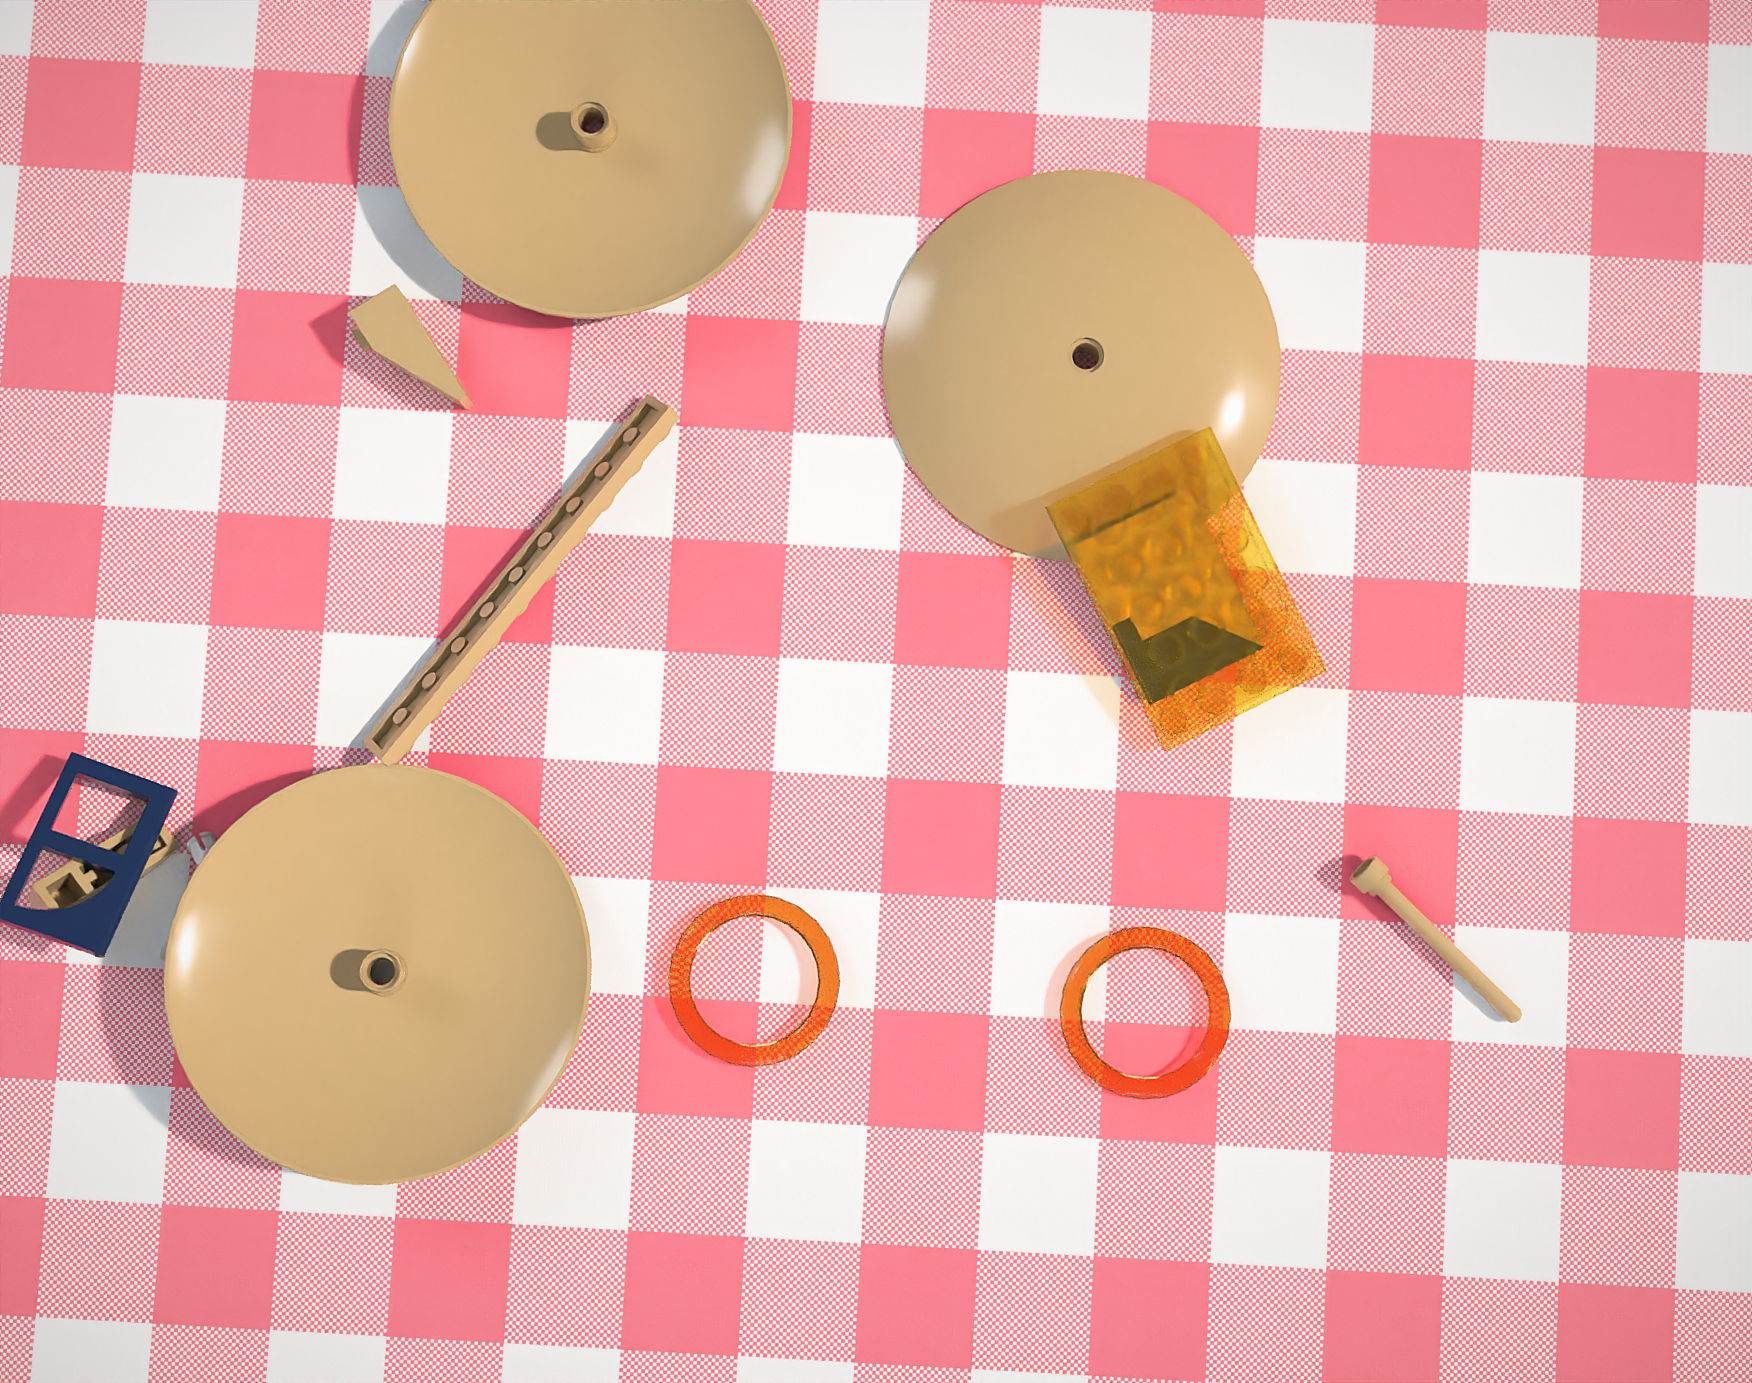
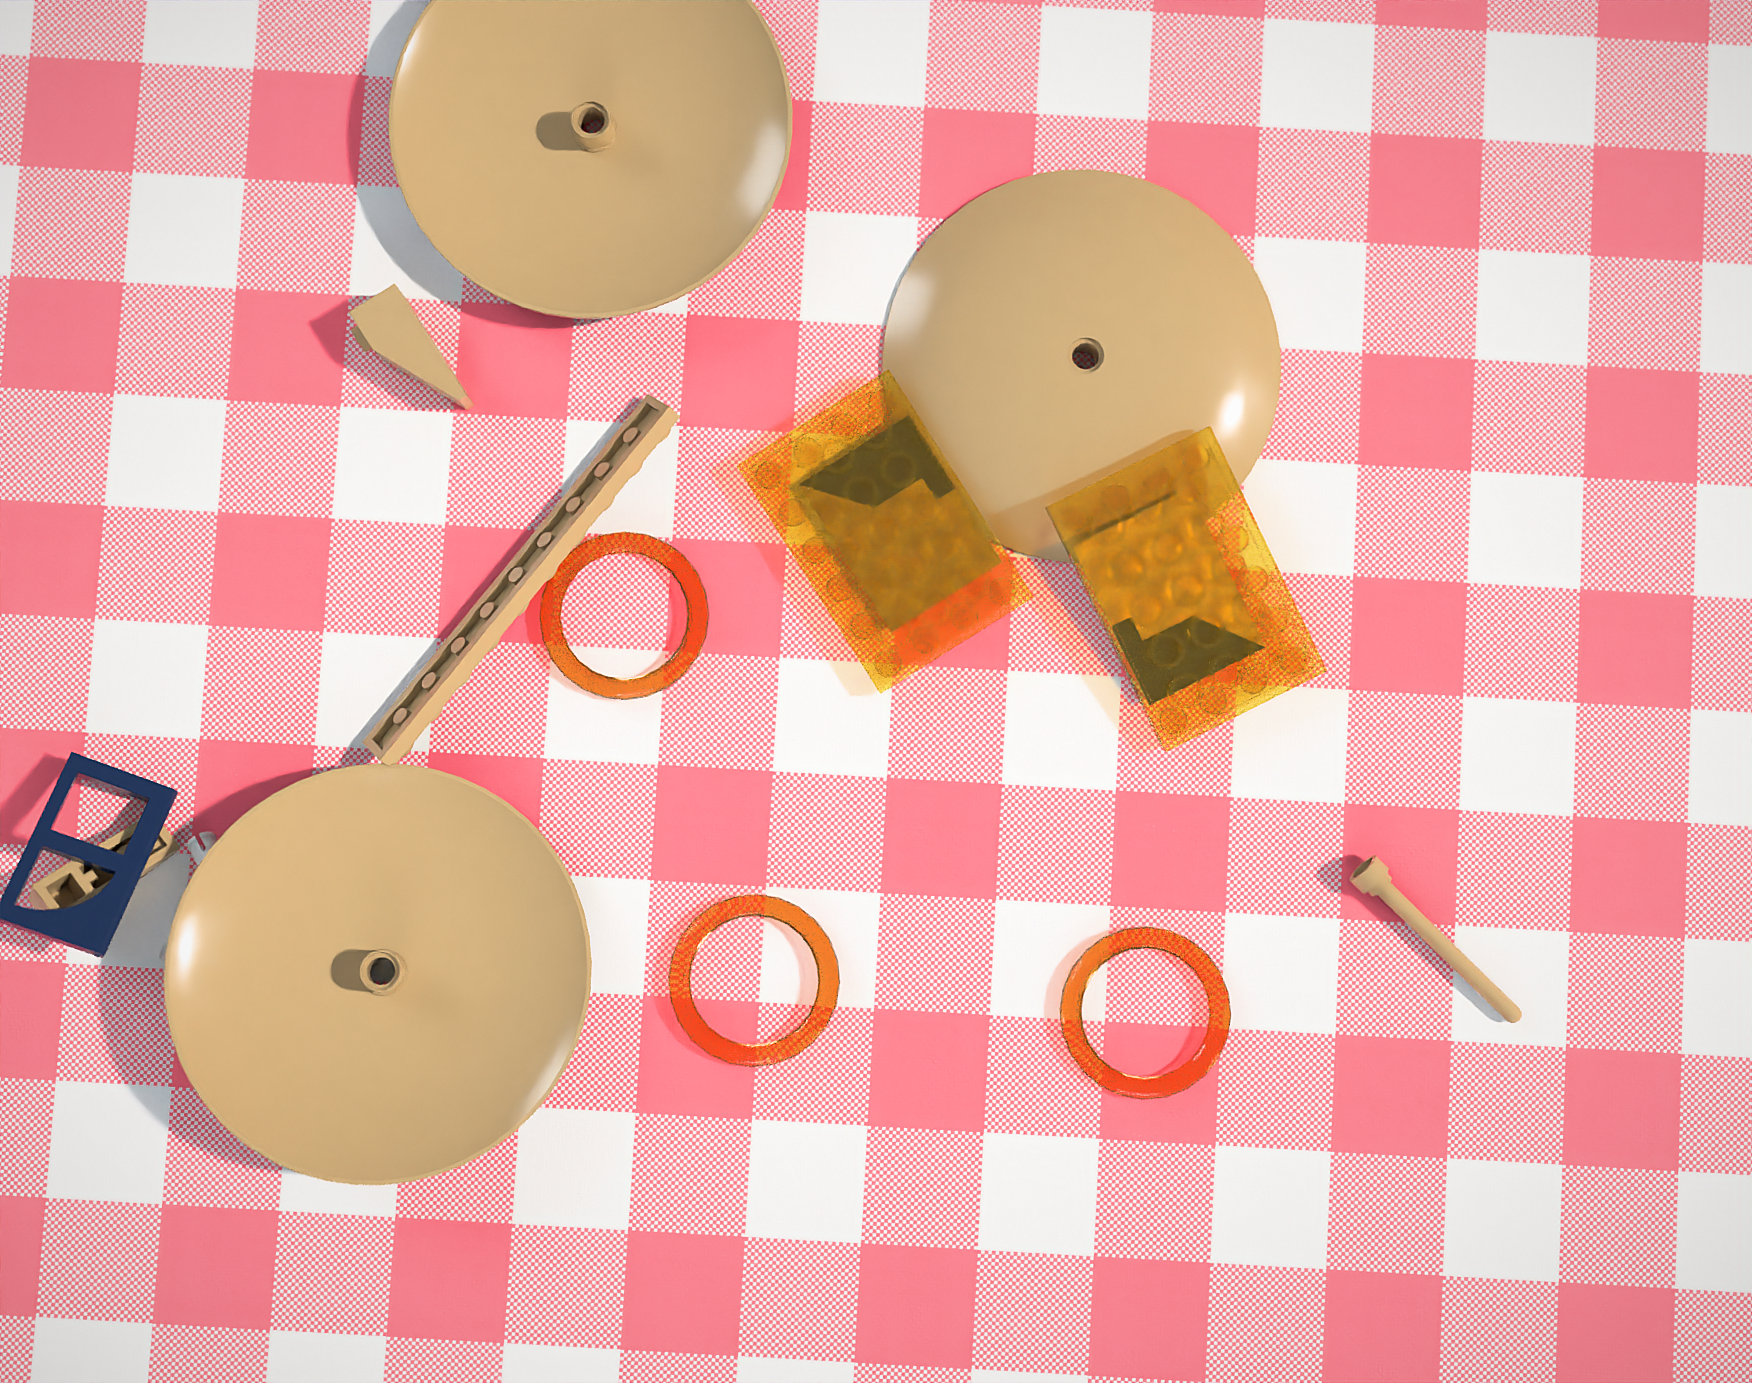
(668, 672): none -> clear orange wedge
(885, 532): none -> clear yellow plate

